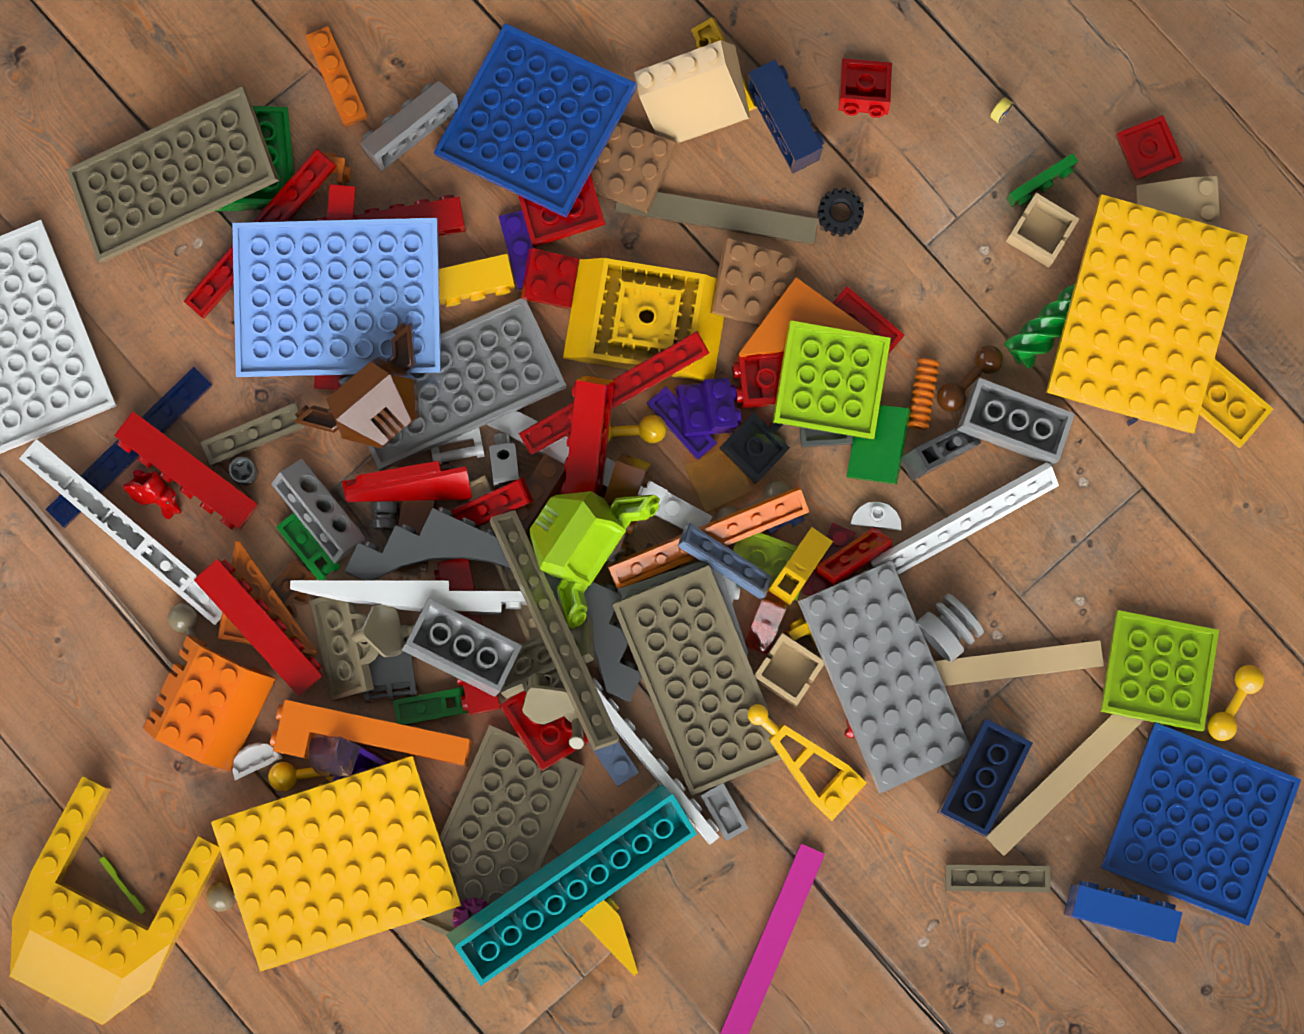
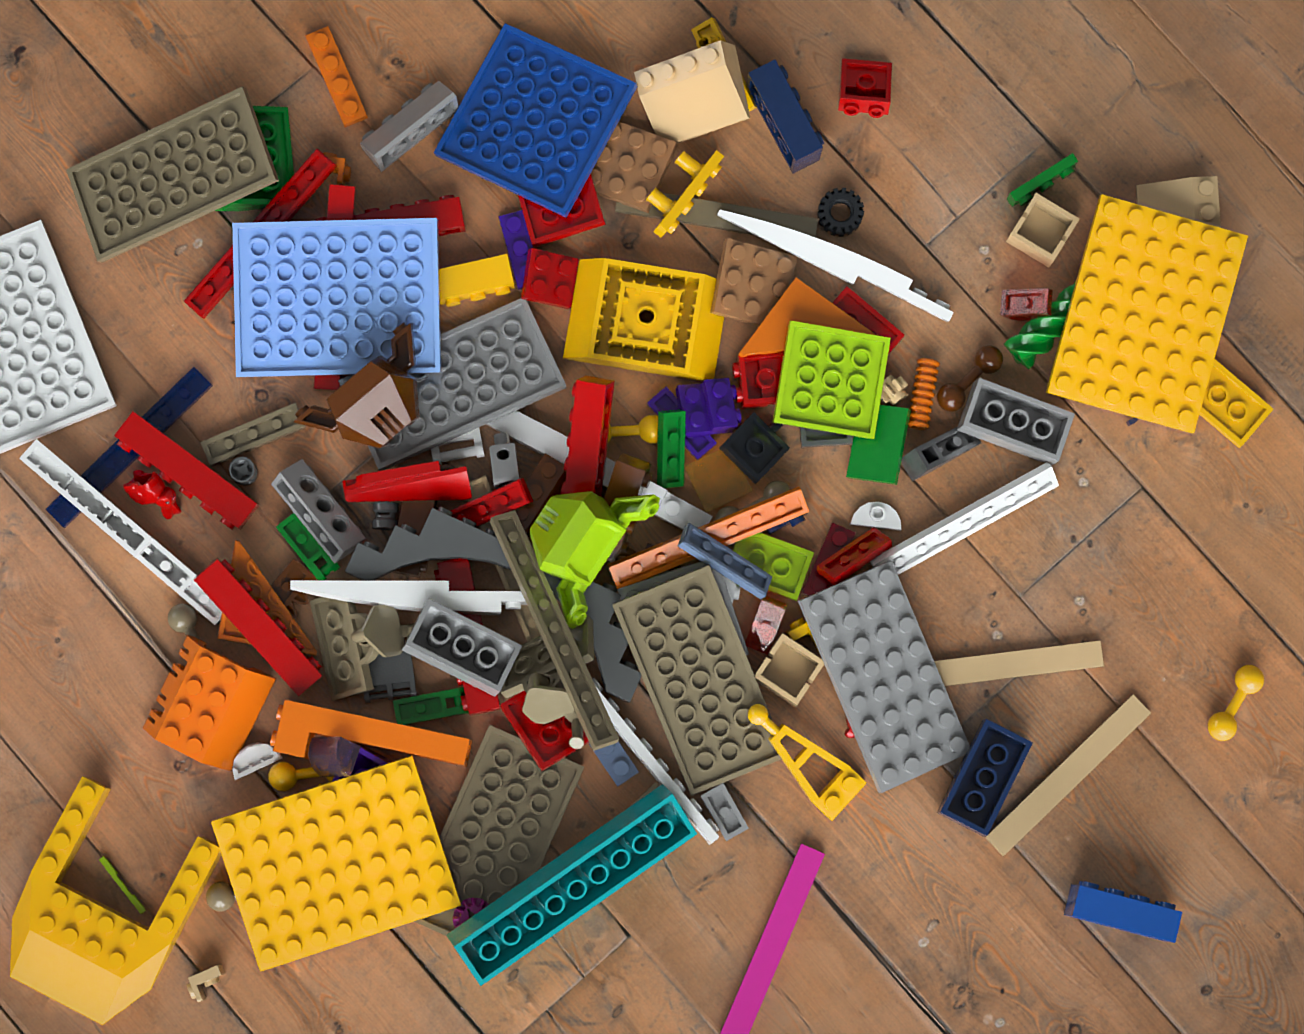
(208, 977): none -> tan bracket
(609, 929): yellow slope -> none
(625, 387): red tile -> none
(671, 448): none -> green plate
(674, 208): none -> yellow plate
(800, 566): yellow slope -> none
(839, 262): none -> white slope
(893, 390): none -> tan gear
(953, 624): light grey wheel -> none
(997, 878): dark tan plate -> none
(1001, 109): light yellow tile -> none
(1025, 303): none -> clear red plate
(1149, 147): red plate -> none
(1159, 670): lime plate -> none
(1200, 824): blue plate -> none

